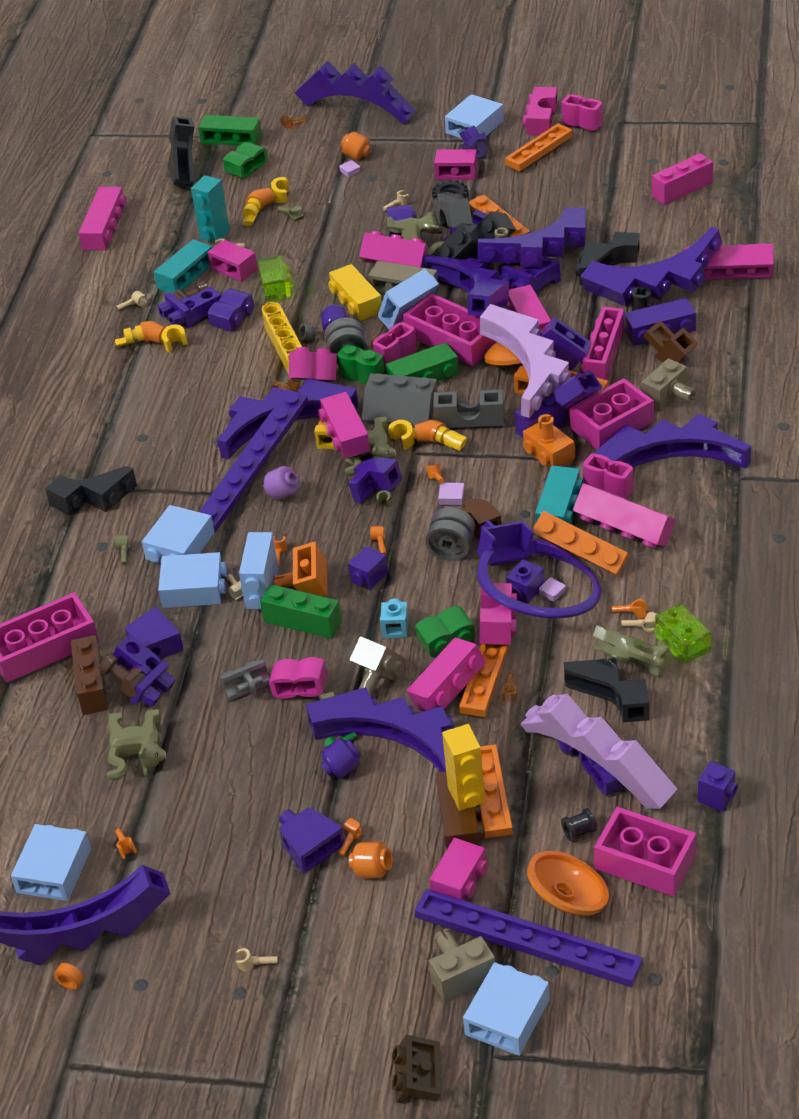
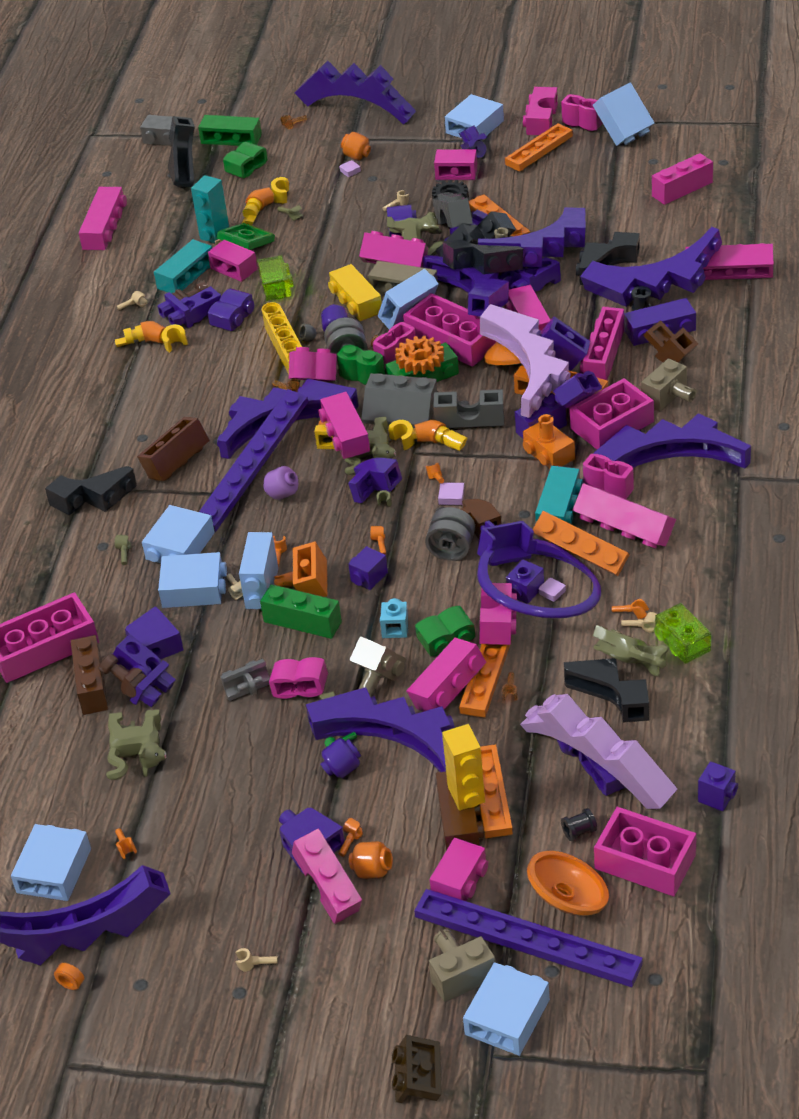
(156, 130): none -> flat silver brick
(173, 448): none -> reddish brown brick
(246, 236): none -> green tile
(335, 887): none -> dark pink arch
(421, 355): none -> orange gear
(484, 258): none -> black arch
(623, 114): none -> light blue brick

